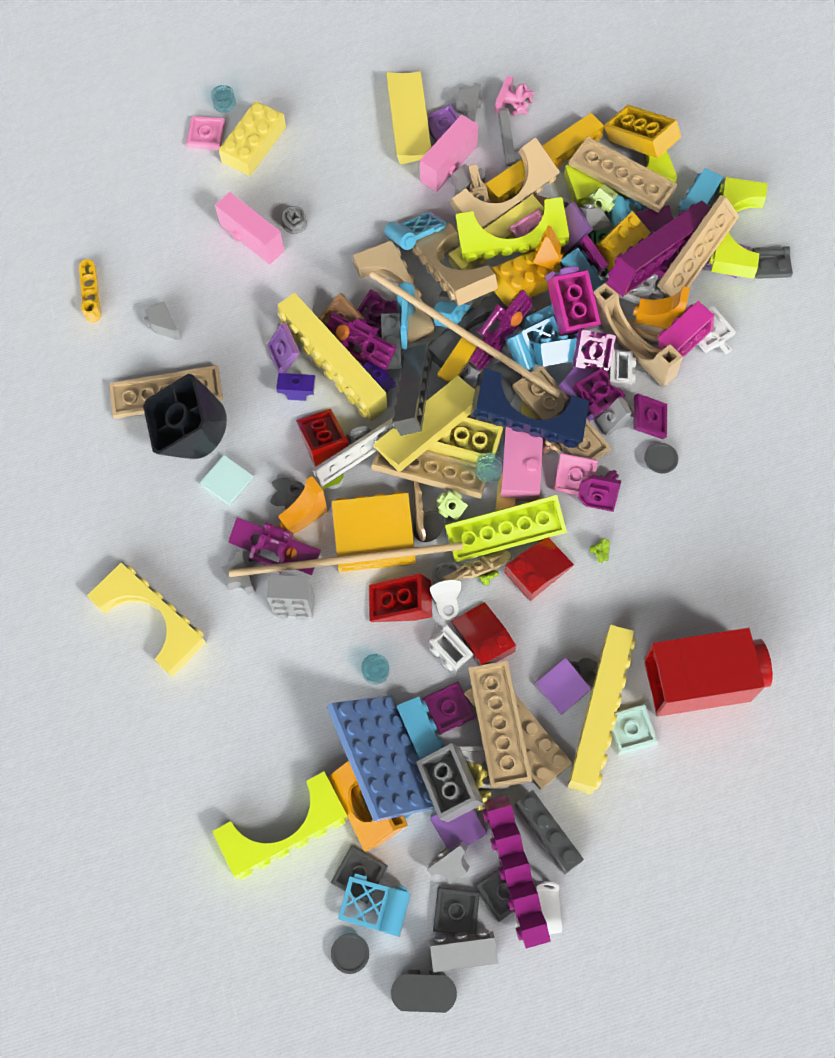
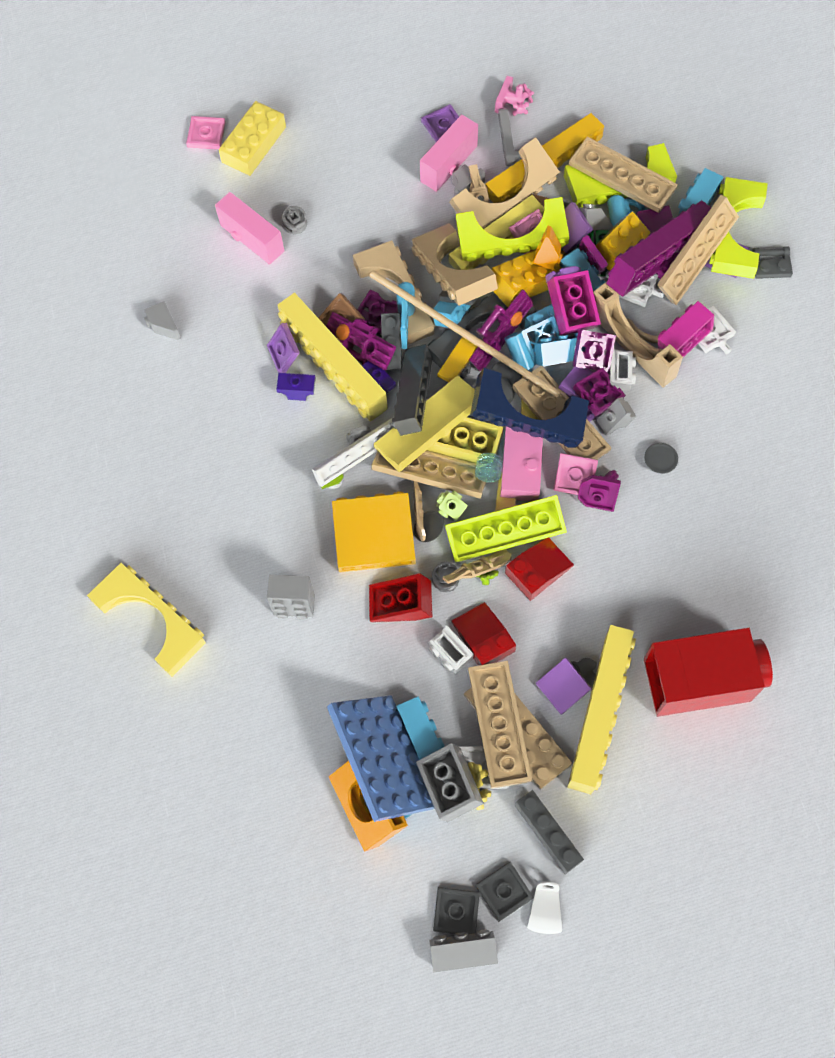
(95, 314): yellow beam -> none
(130, 395): tan plate -> none
(185, 419): black piece -> none
(223, 98): clear light blue wheel -> none
(226, 480): light aqua tile -> none
(242, 582): light grey brick -> none
(246, 855): neon yellow arch -> none
(272, 539): magenta piece -> none
(284, 494): dark grey plate -> none
(305, 509): light orange arch -> none
(322, 435): red slope -> none
(345, 559): tan piece -> none
(350, 953): dark grey piece -> none
(360, 863): dark grey tile -> none
(375, 669): clear light blue wheel -> none
(392, 909): medium azure piece -> none
(405, 233): medium azure piece -> none
(409, 116): light yellow arch -> none
(423, 992): dark grey brick -> none
(445, 594): white piece -> none
(449, 708): magenta tile -> none
(450, 863): light grey brick -> none
(465, 828): medium lavender tile -> none
(469, 101): light grey brick -> none
(516, 872): magenta brick -> none
(551, 446): tan plant -> none
(601, 550): lime plant -> none
(603, 198): yellowish green brick -> none
(633, 729): light aqua tile -> none
(642, 131): yellow brick -> none
(650, 416): magenta tile -> none
(661, 312): light orange arch -> none

